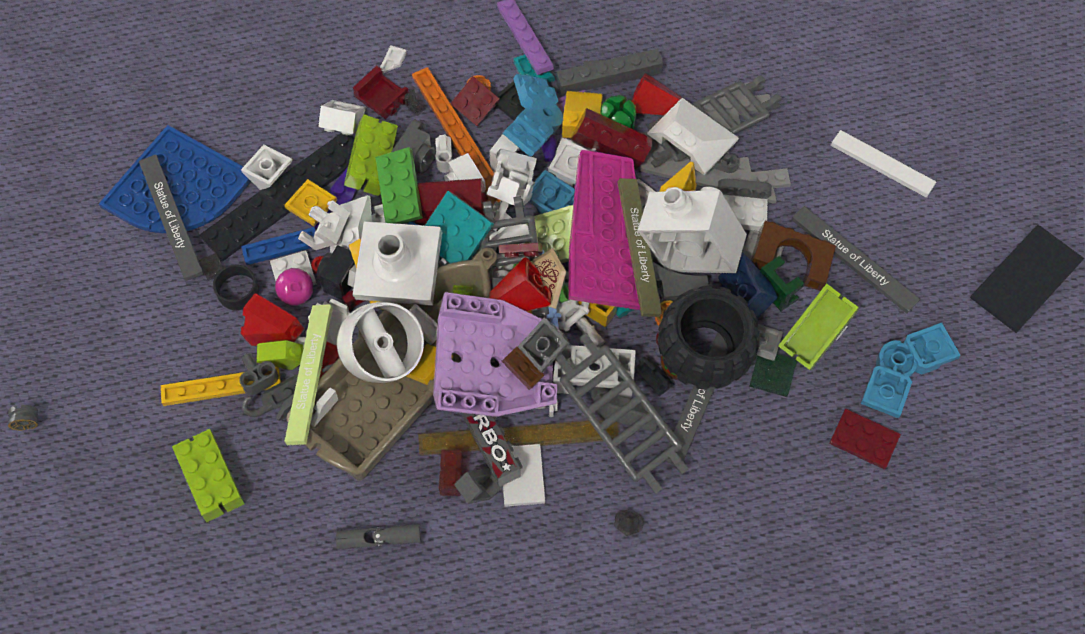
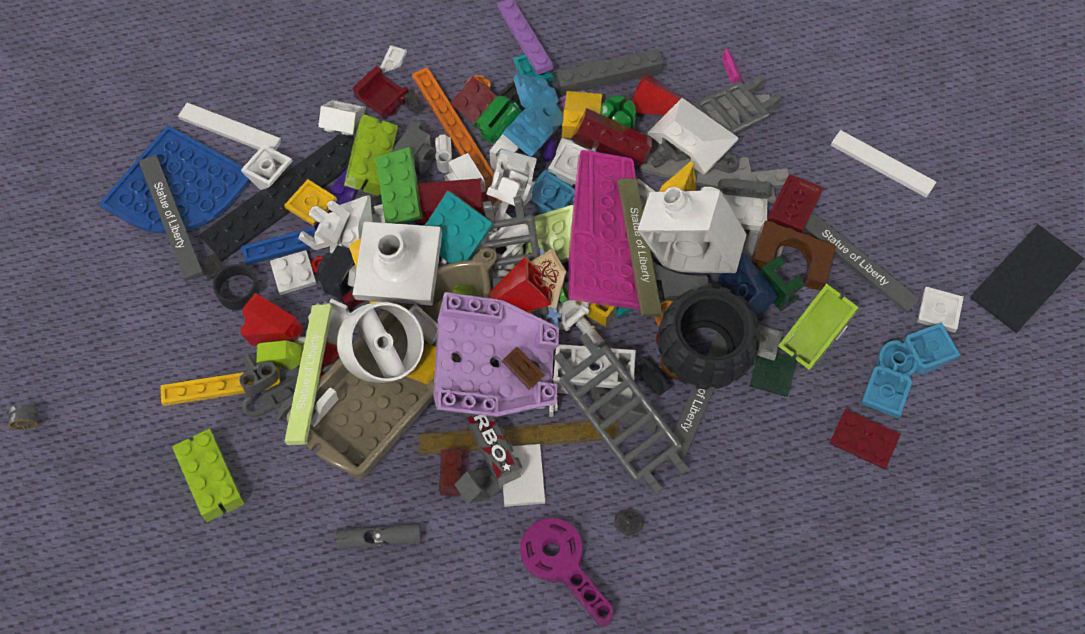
(228, 127): none -> white tile
(294, 286): dark pink cylinder -> none
(497, 118): none -> green cylinder
(527, 249): dark red plate -> none
(544, 344): dark grey slope -> none
(564, 565): none -> magenta beam
(732, 67): none -> dark pink slope
(795, 203): none -> dark red plate
(940, 308): none -> white plate

